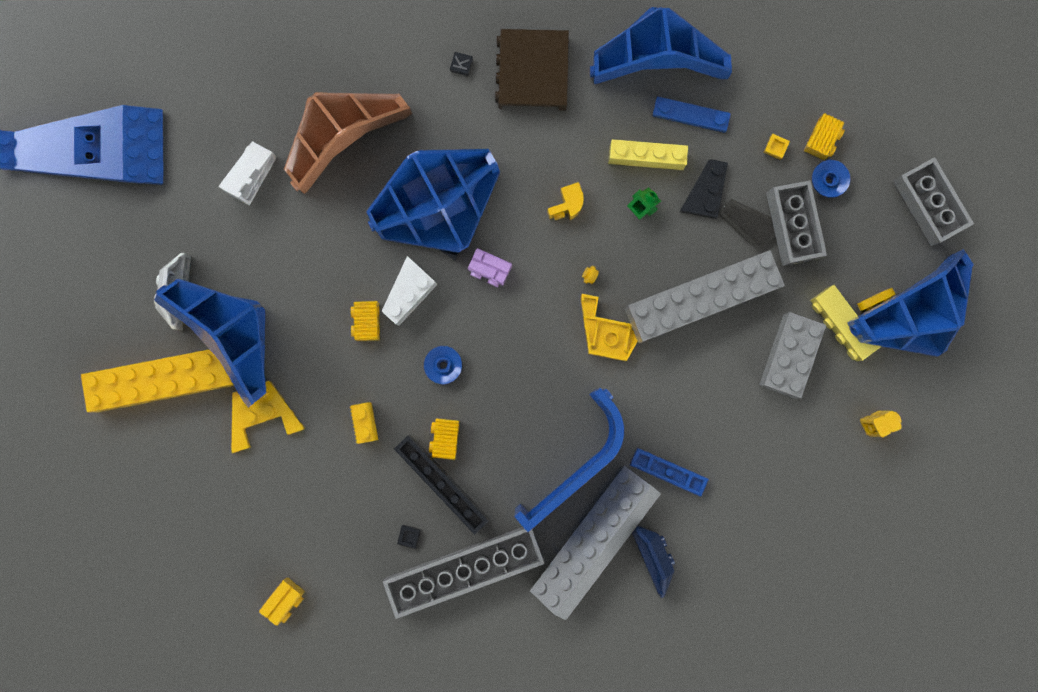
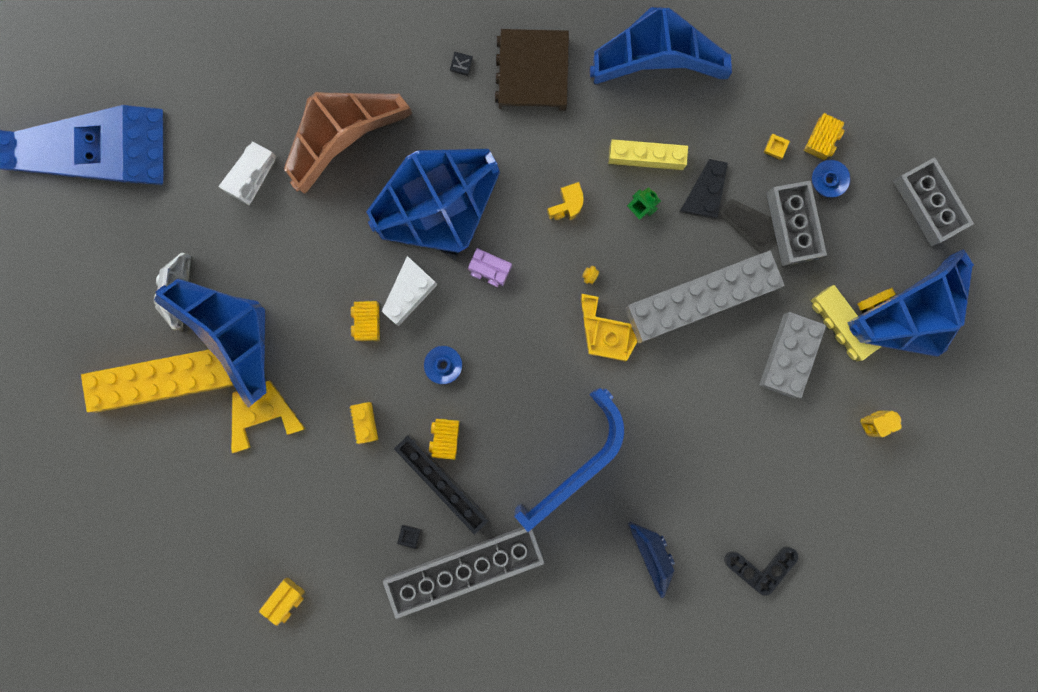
(594, 543): light grey brick -> none
(669, 472): blue plate -> none
(691, 114): blue plate -> none
(759, 576): none -> black beam

